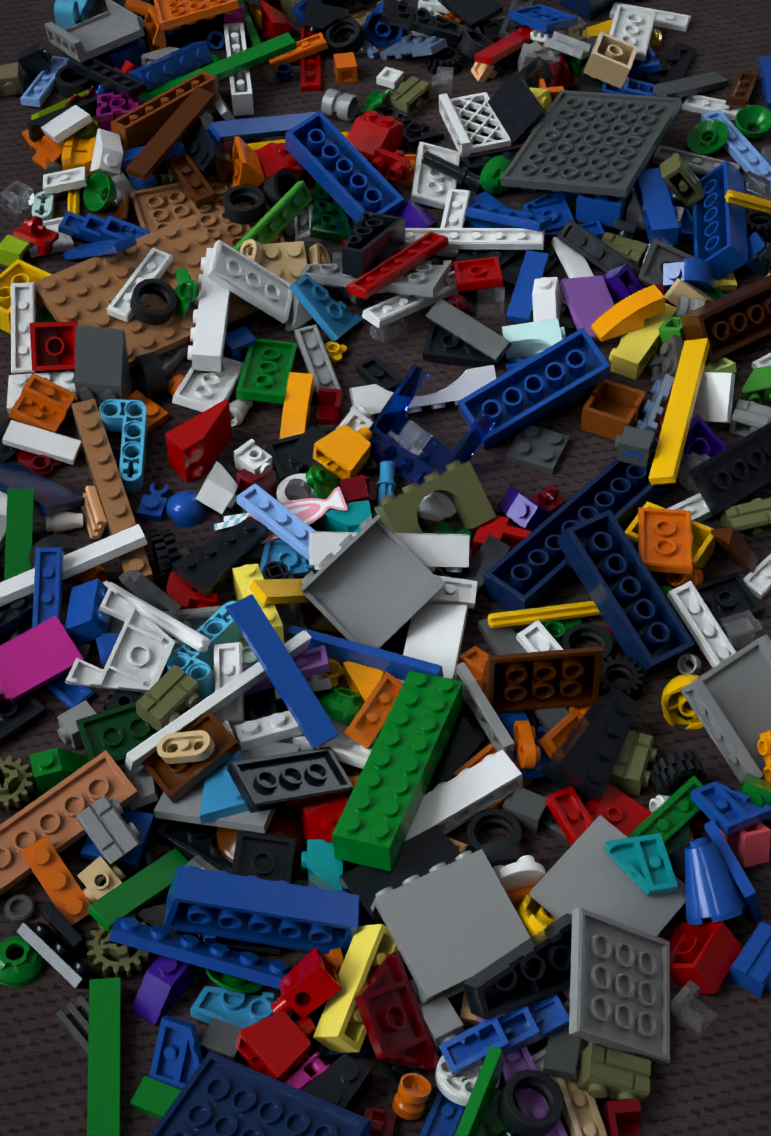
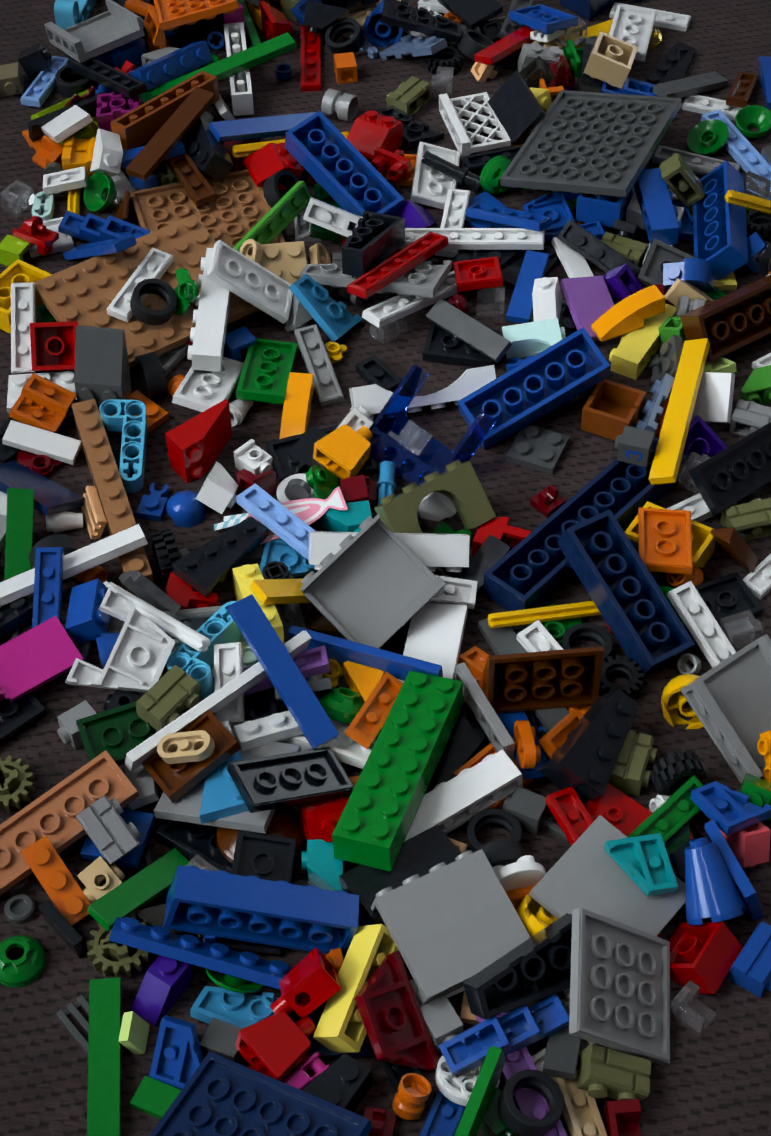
(54, 766): green slope -> none
(57, 954): black plate -> none
(69, 694): blue tile -> none
(134, 1033): none -> yellowish green tile
(244, 215): black tyre -> none
(246, 166): orange slope -> none
(304, 48): orange tile -> none
(330, 217): none -> white plate
(330, 406): dark red panel -> none
(374, 101): green plate -> none
(390, 77): white plate -> none
(523, 509): dark purple slope -> none
(569, 45): flat silver slope -> none
(650, 65): blue wing -> none

